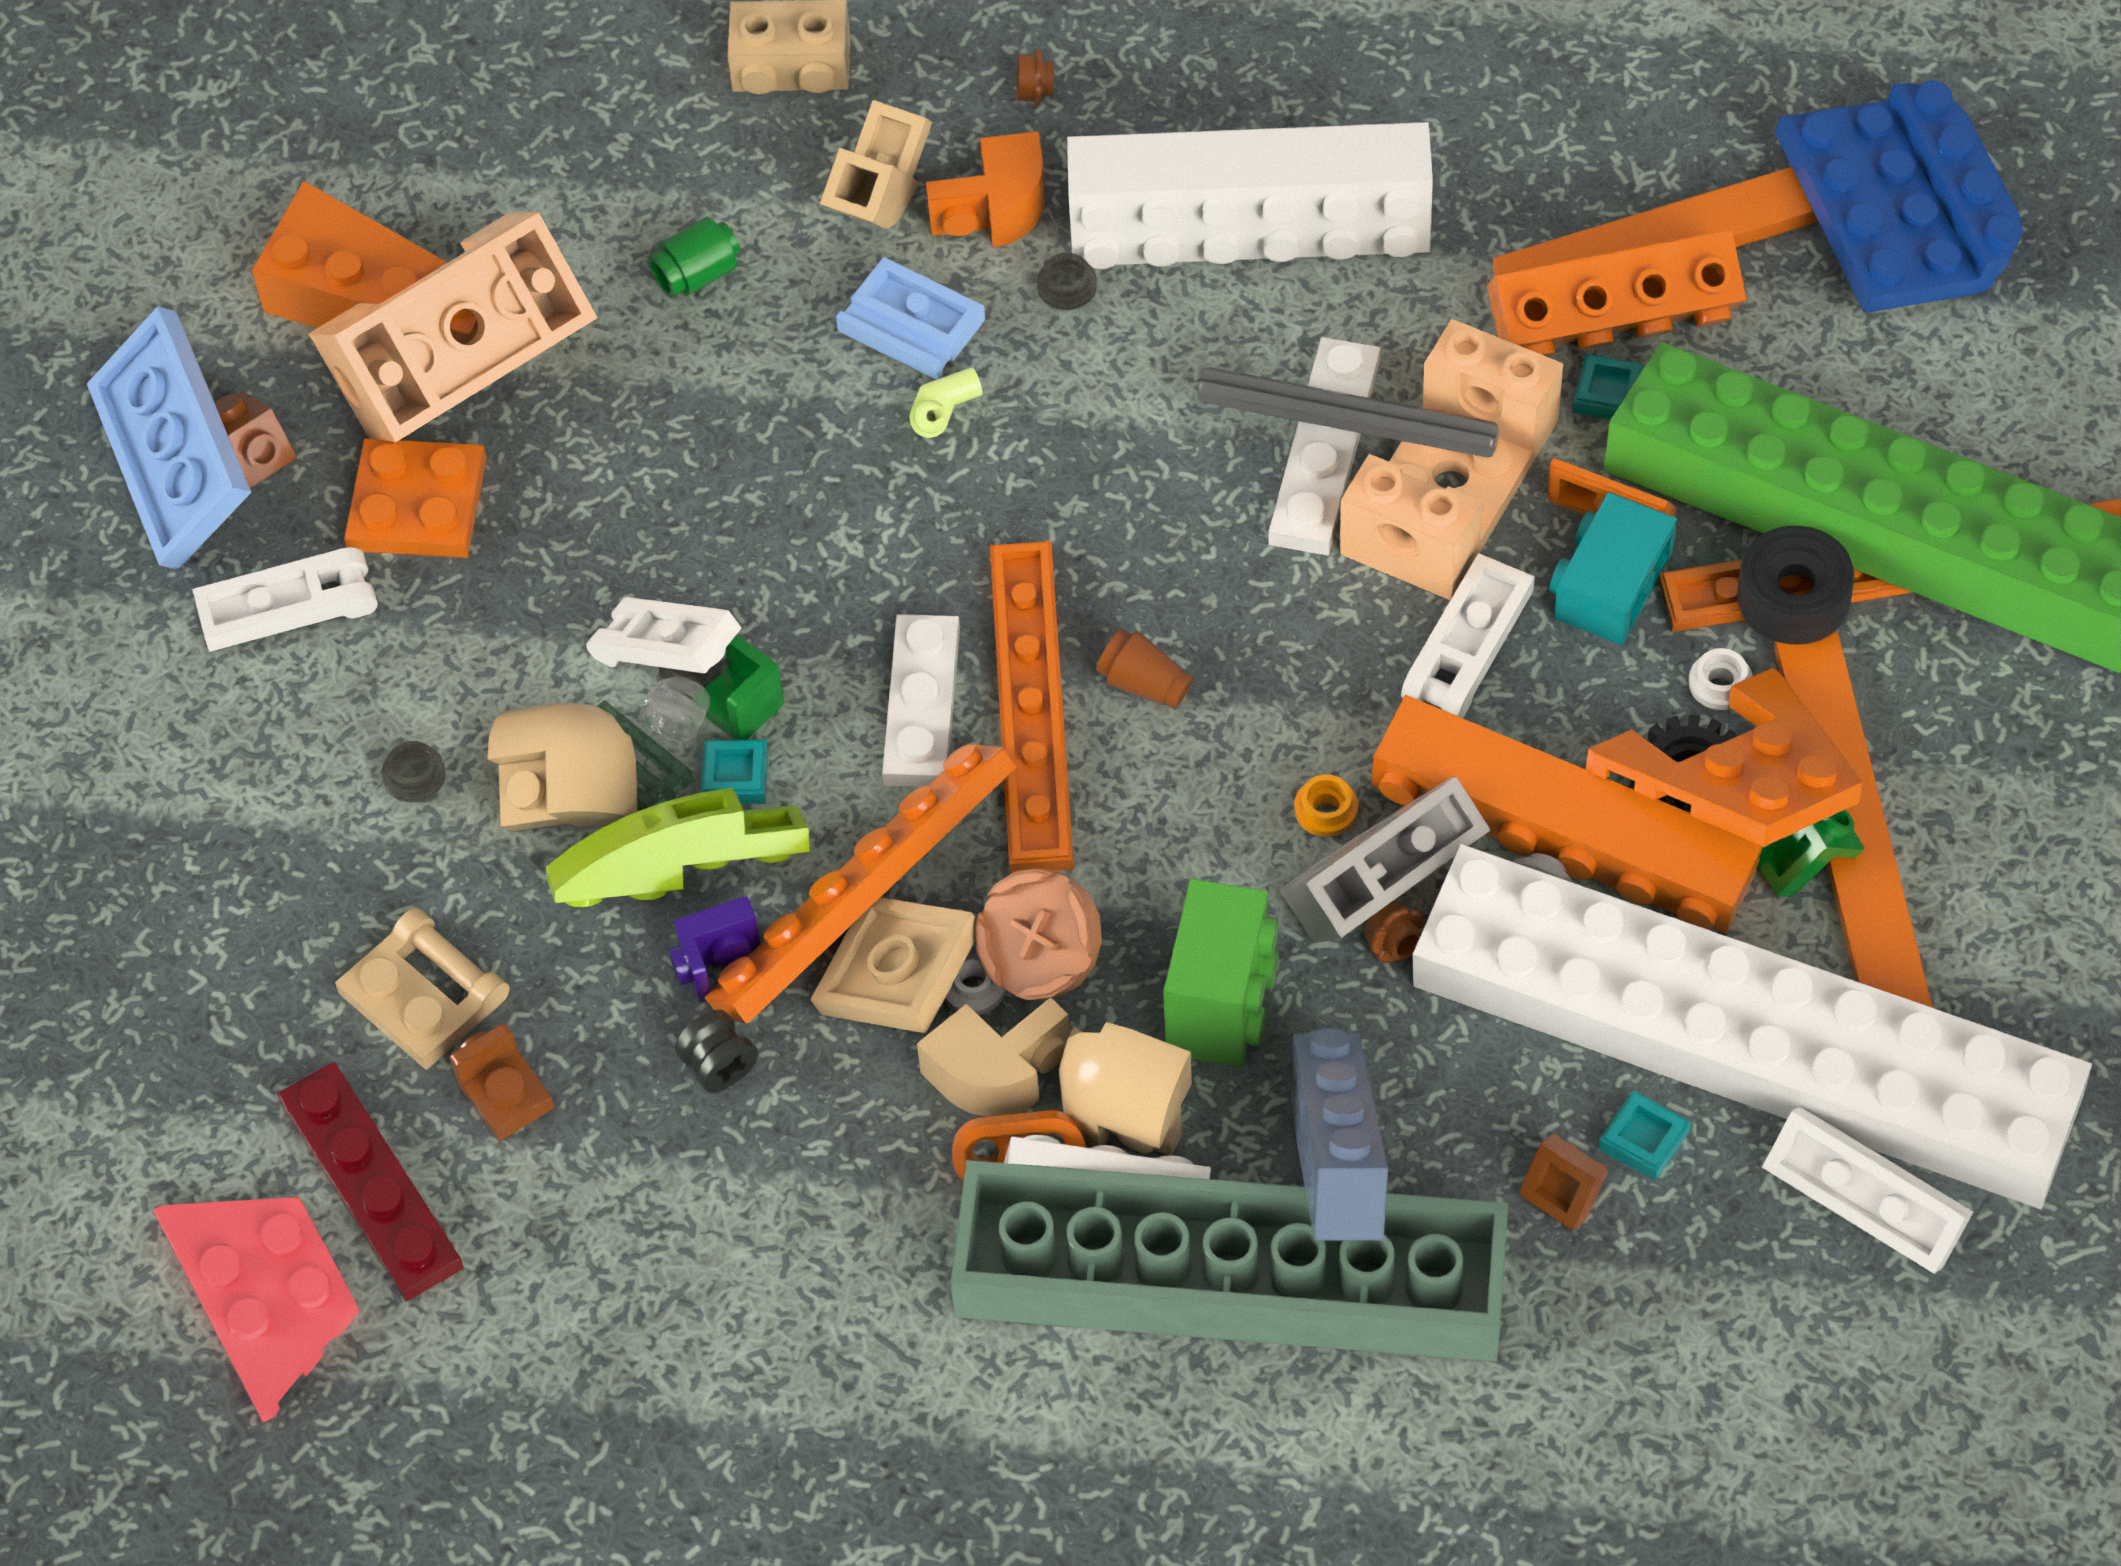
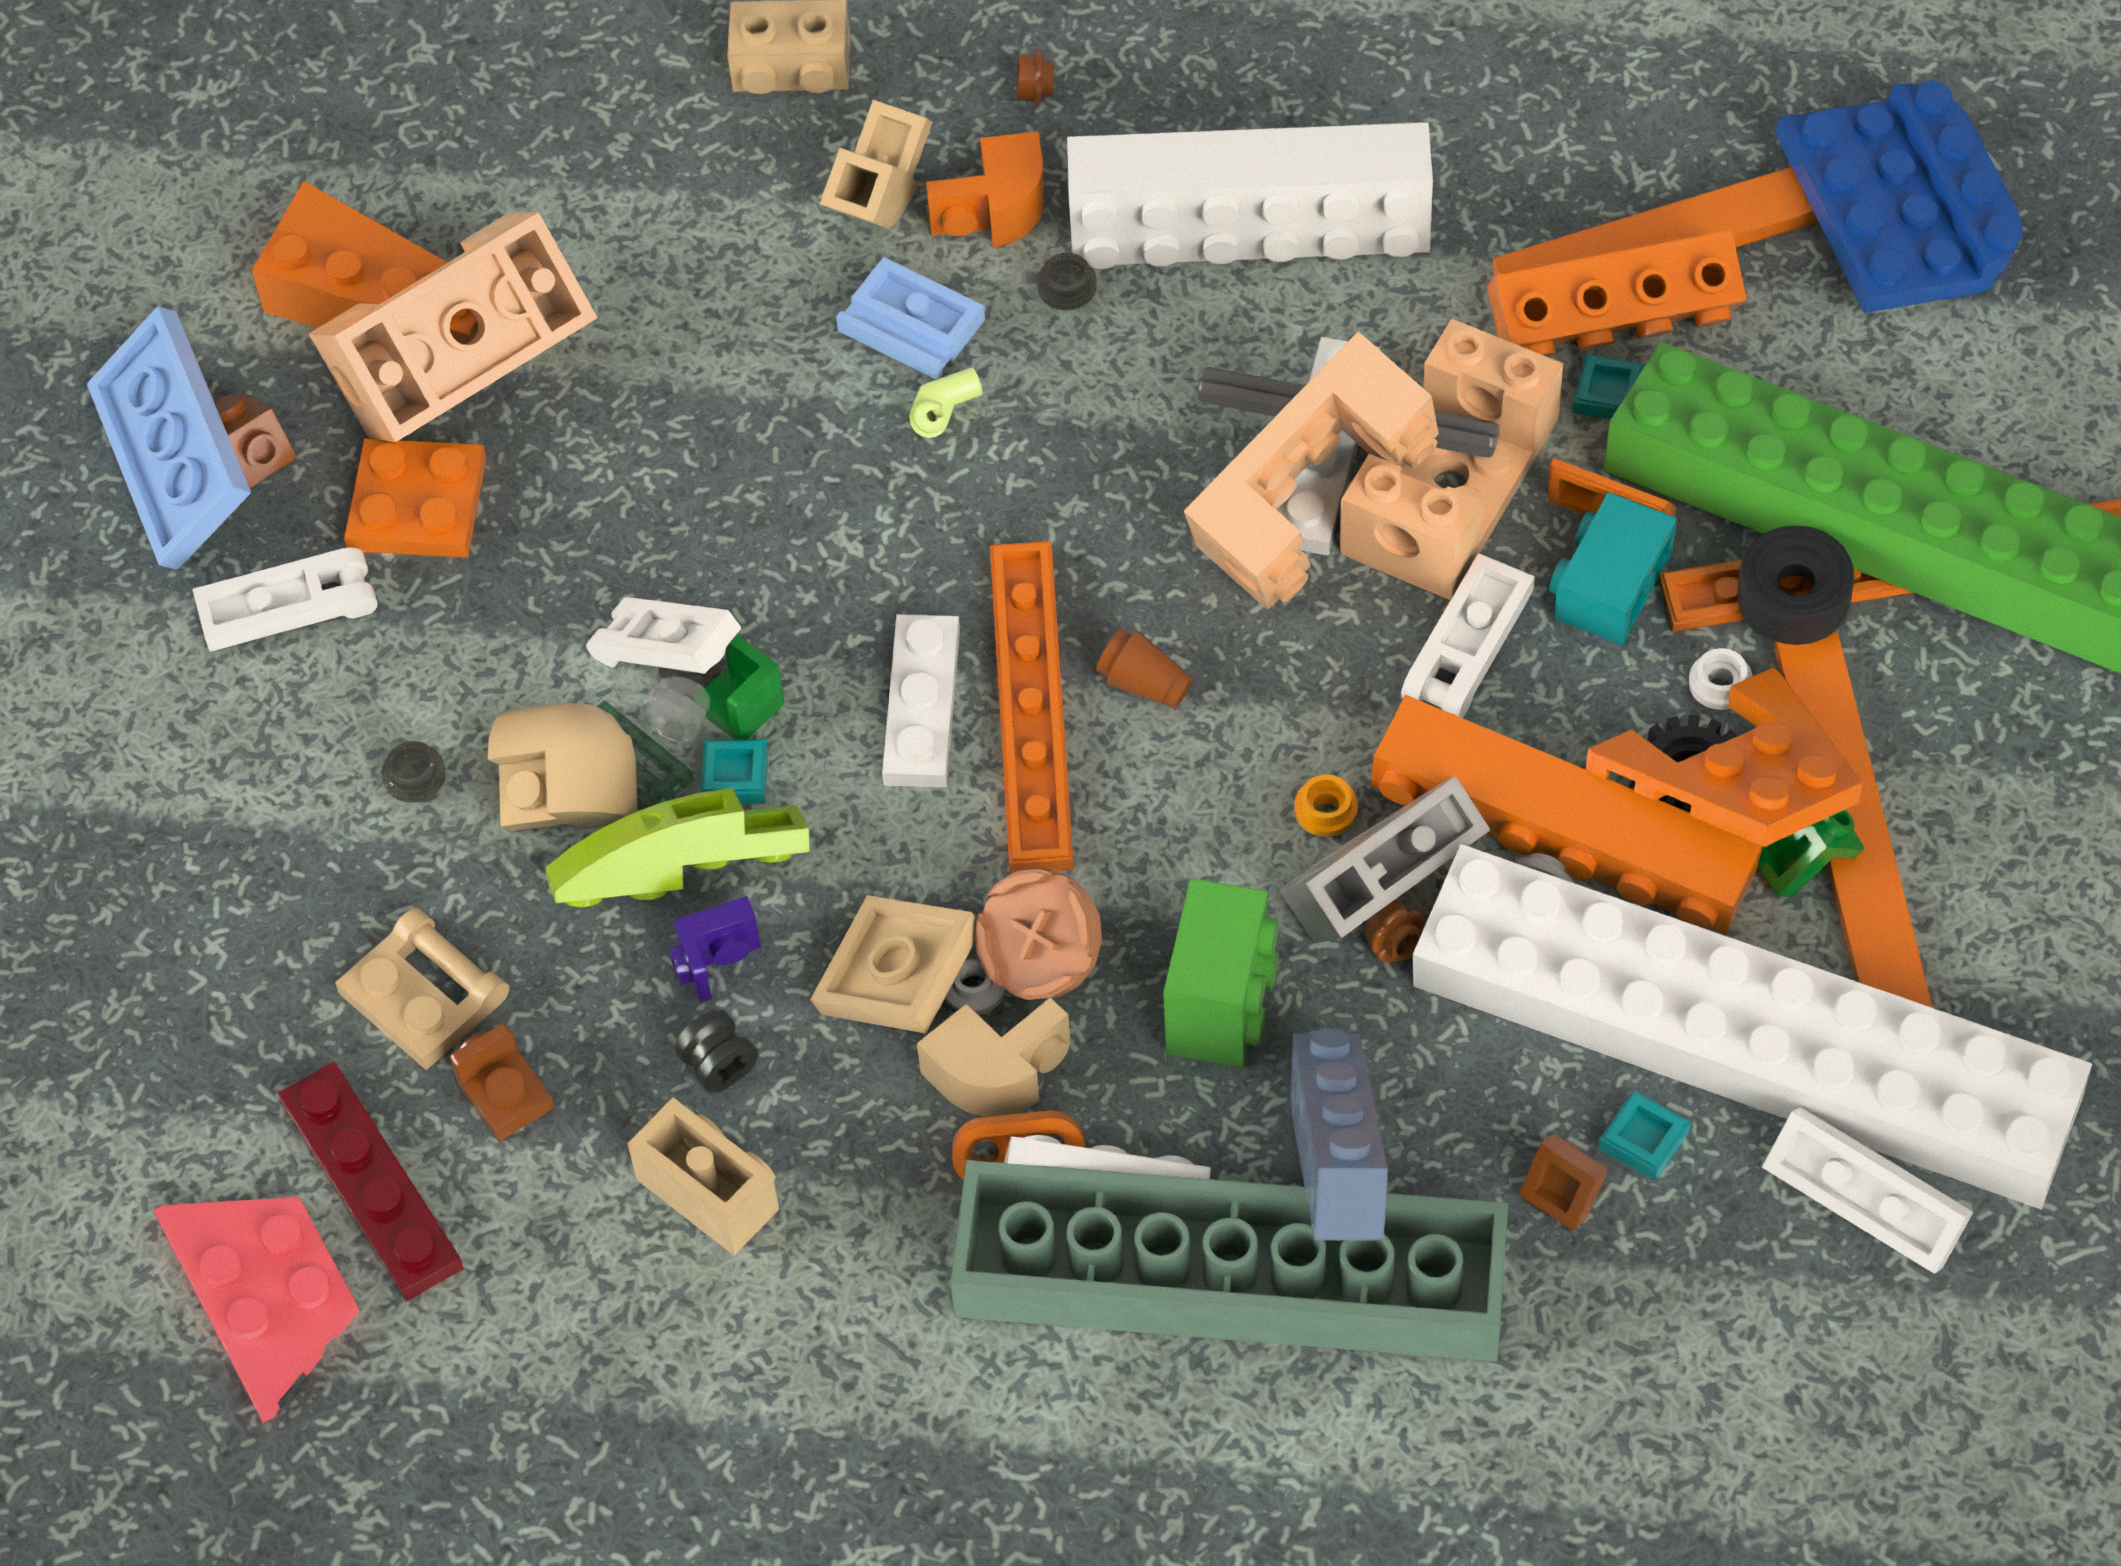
(694, 257): green brick -> none
(704, 1175): none -> tan brick
(846, 894): orange plate -> none
(1125, 1087): tan brick -> none
(1237, 513): none -> light nougat plate

